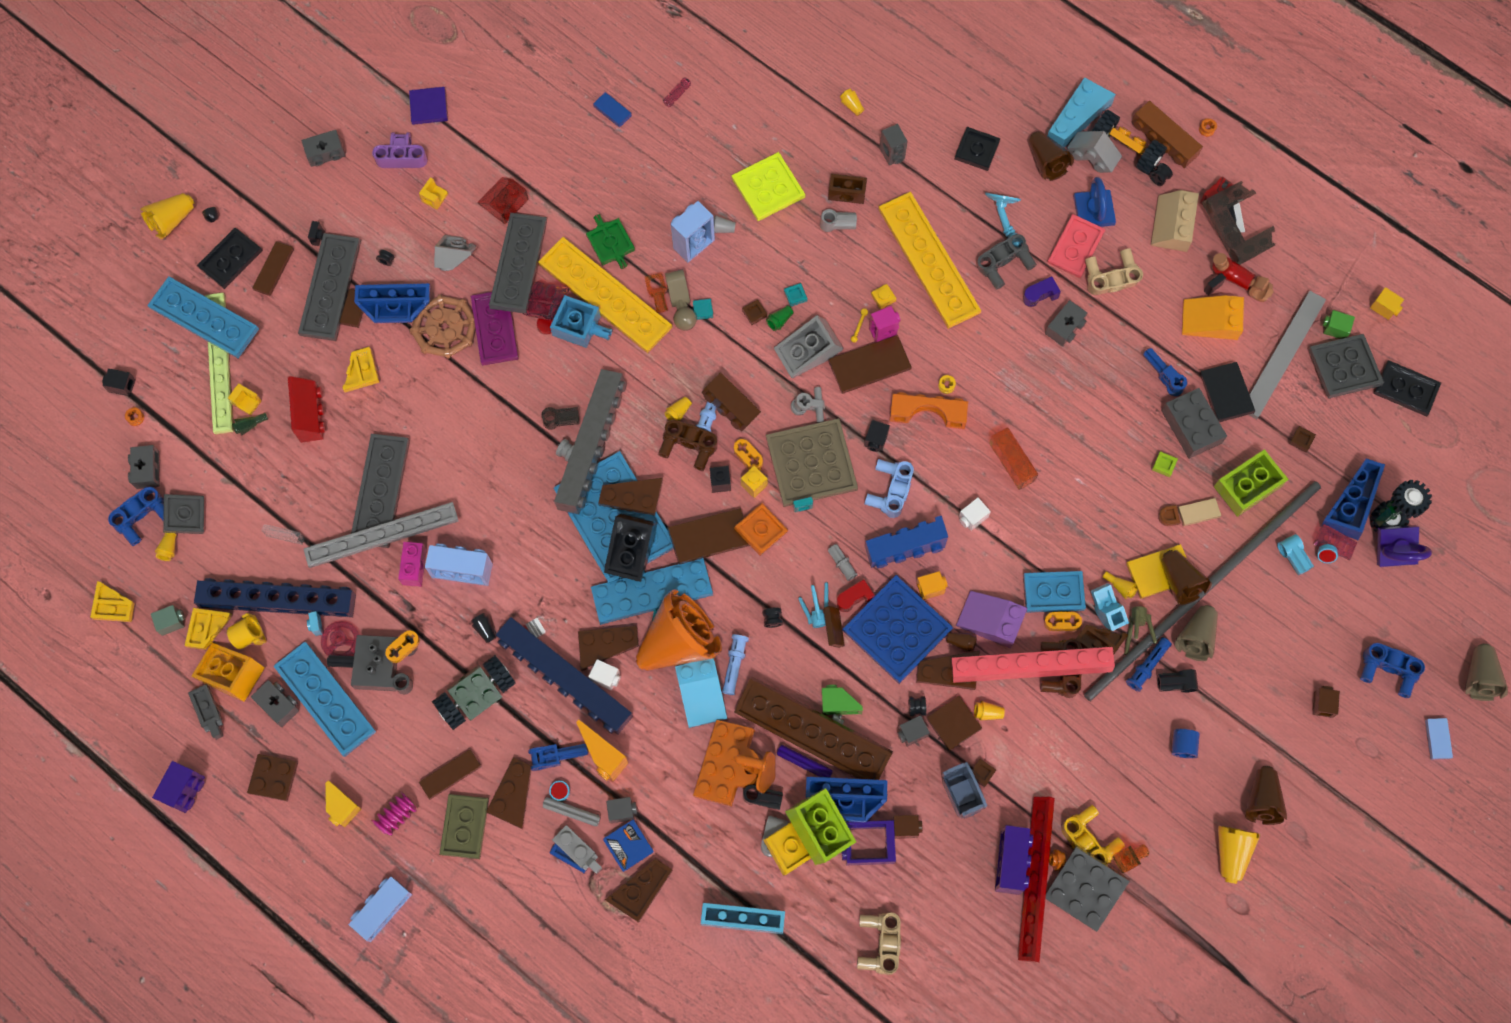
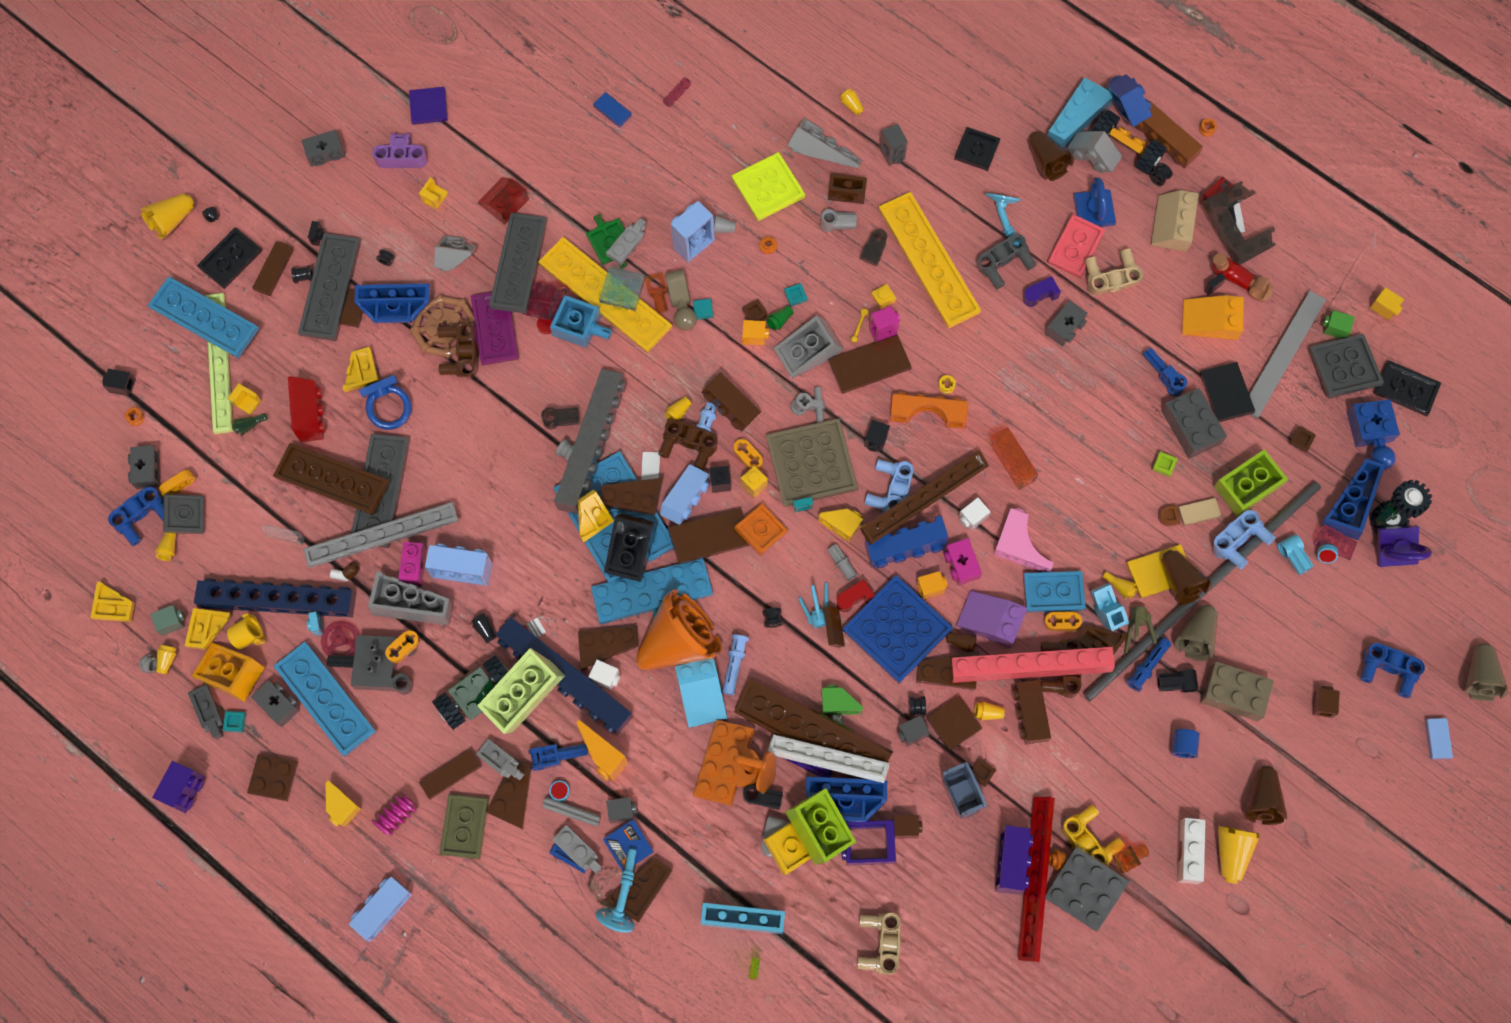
(148, 663): none -> light grey plate
(165, 657): none -> yellow cone
(177, 483): none -> light orange beam
(234, 721): none -> teal tile
(302, 274): none -> black bush
(331, 479): none -> reddish brown plate
(346, 574): none -> arm
(379, 390): none -> blue tile
(407, 602): none -> light grey wedge
(465, 350): none -> reddish brown piece
(499, 760): none -> light grey hinge
(520, 691): none -> yellowish green slope
(592, 515): none -> yellow wing
(617, 913): none -> medium azure dish
(622, 288): none -> clear light blue plate
(627, 242): none -> light grey hinge
(650, 465): none -> white sticker
(685, 494): none -> light blue brick
(754, 332): none -> light orange brick
(754, 969): none -> clear neon green tile
(768, 249): none -> orange plate
(812, 142): none -> light grey wedge
(829, 758): none -> white tile
(842, 522): none -> yellow slope
(873, 249): none -> clear smoke piece
(924, 497): none -> reddish brown plate
(962, 551): none -> dark pink brick
(1016, 545): none -> bright pink arch
(1031, 712): none -> reddish brown brick
(1129, 99): none -> blue brick
(1193, 851): none -> white arch
(1236, 535): none -> light blue piece
(1237, 691): none -> dark tan brick
(1375, 425): none -> blue brick

